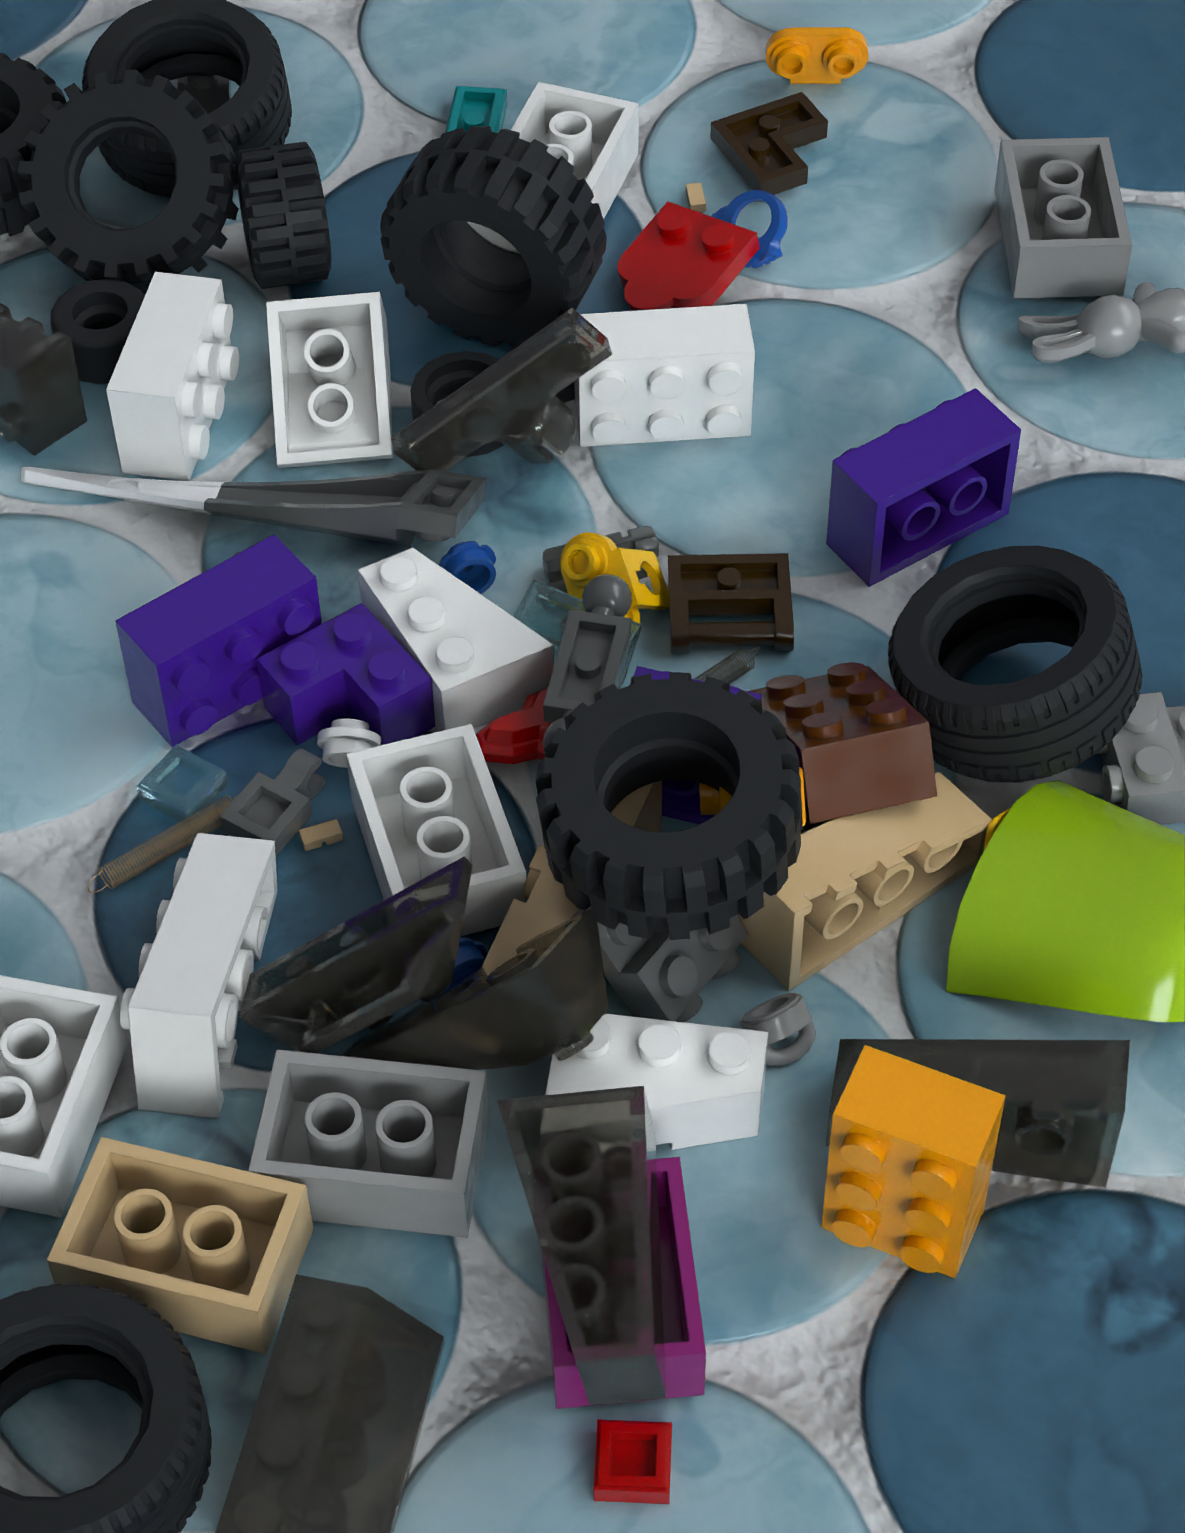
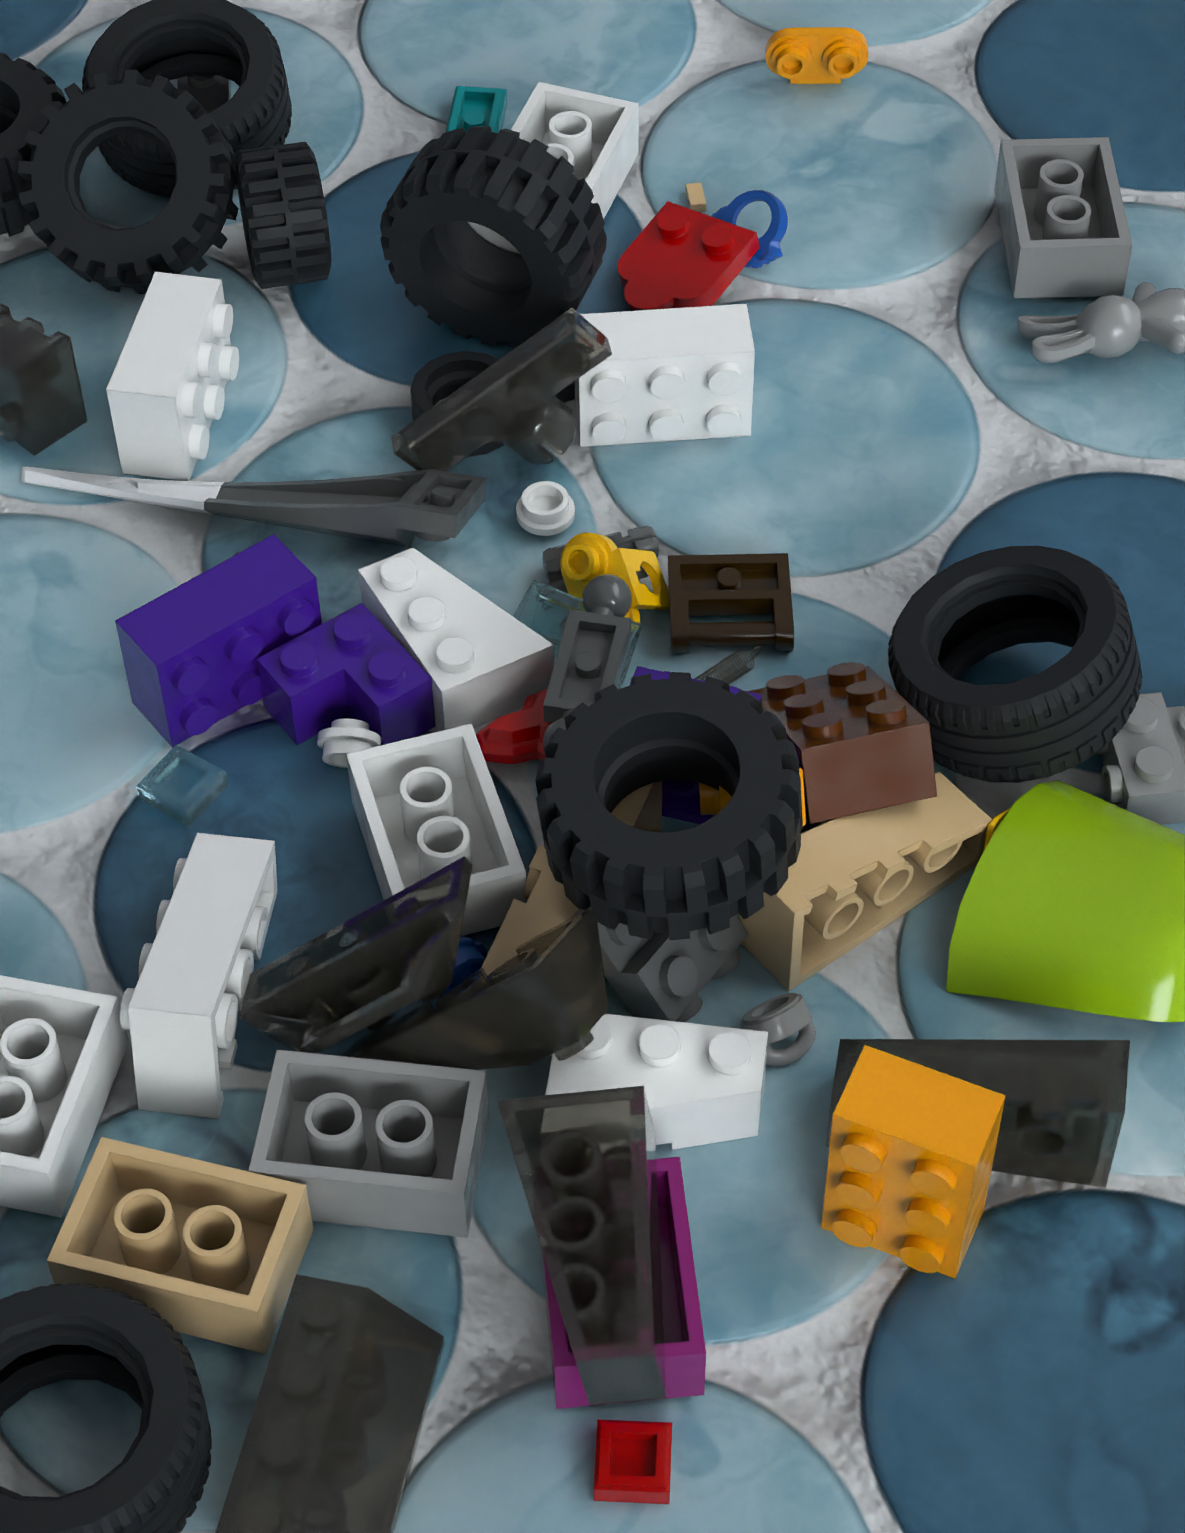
(99, 322): black tyre -> none
(204, 821): tan piece -> none
(276, 806): dark grey plate -> none
(314, 836): tan piece -> none
(330, 379): white slope -> none
(471, 564): blue plate -> none
(545, 509): none -> white plate
(763, 141): dark brown plate -> none
(922, 486): dark purple brick -> none

